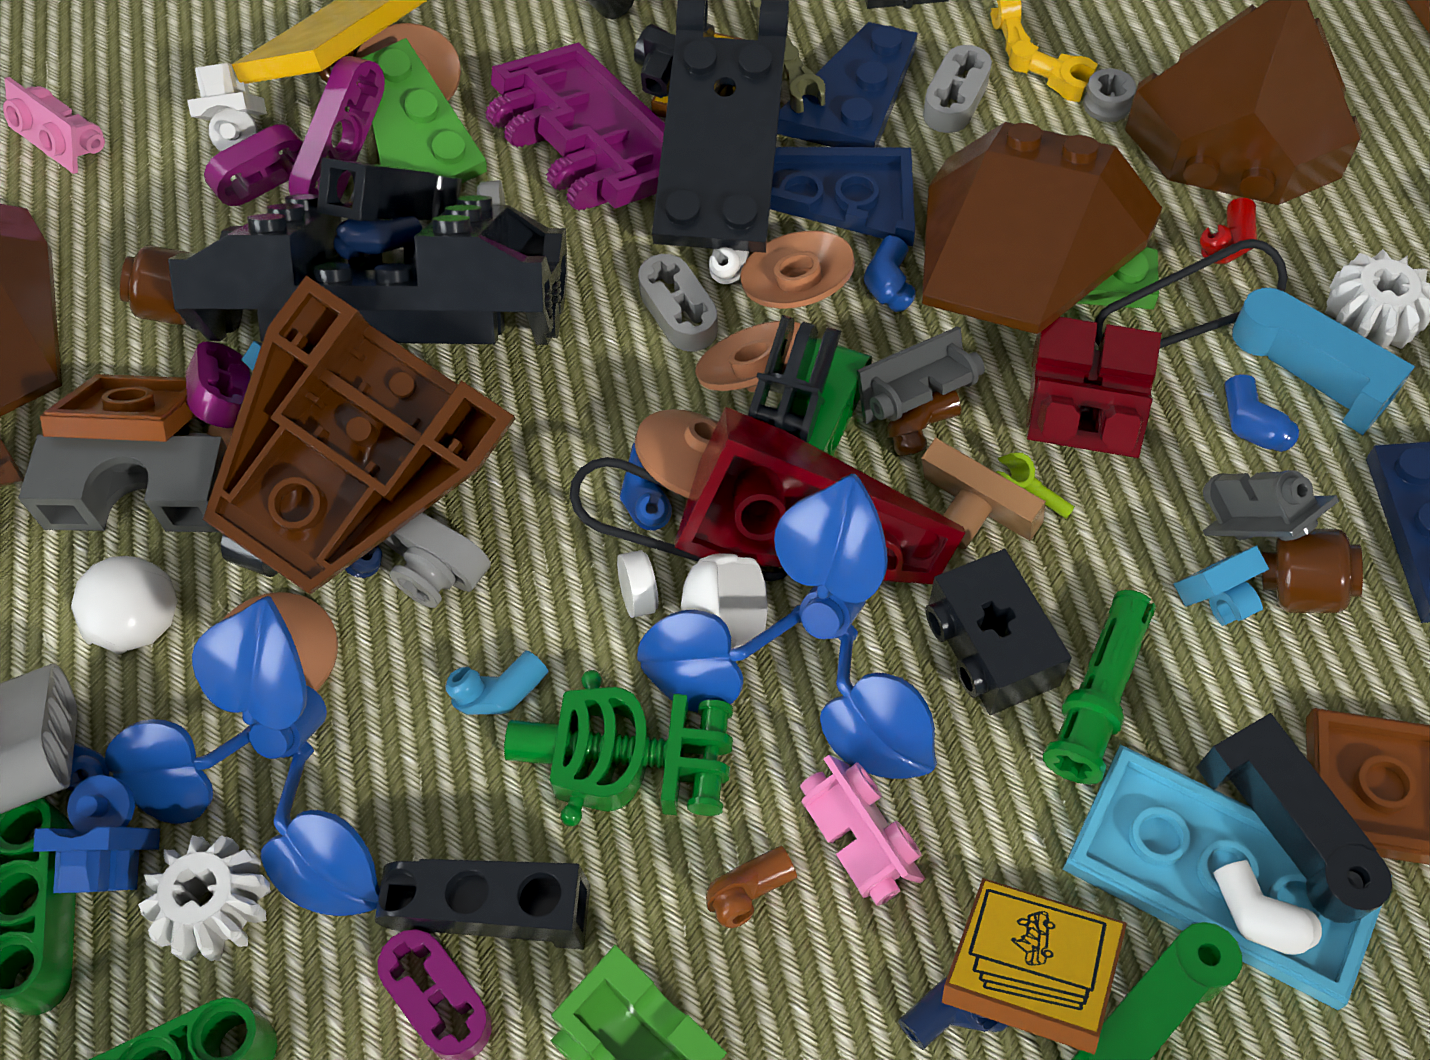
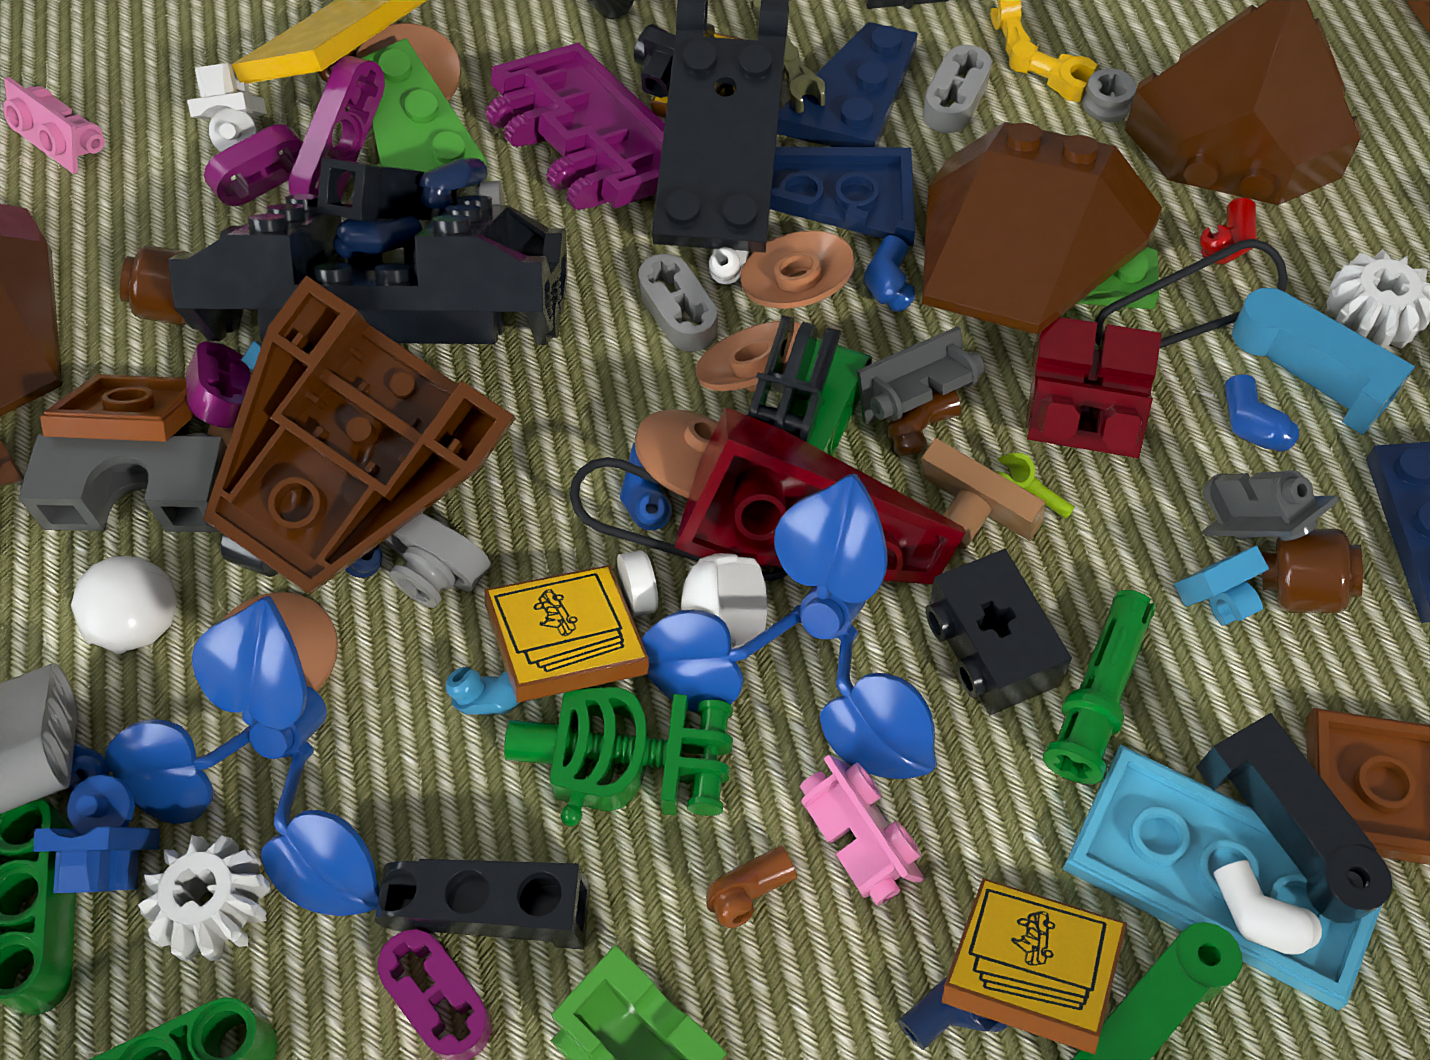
(456, 174): none -> dark blue arm
(565, 633): none -> yellow tile

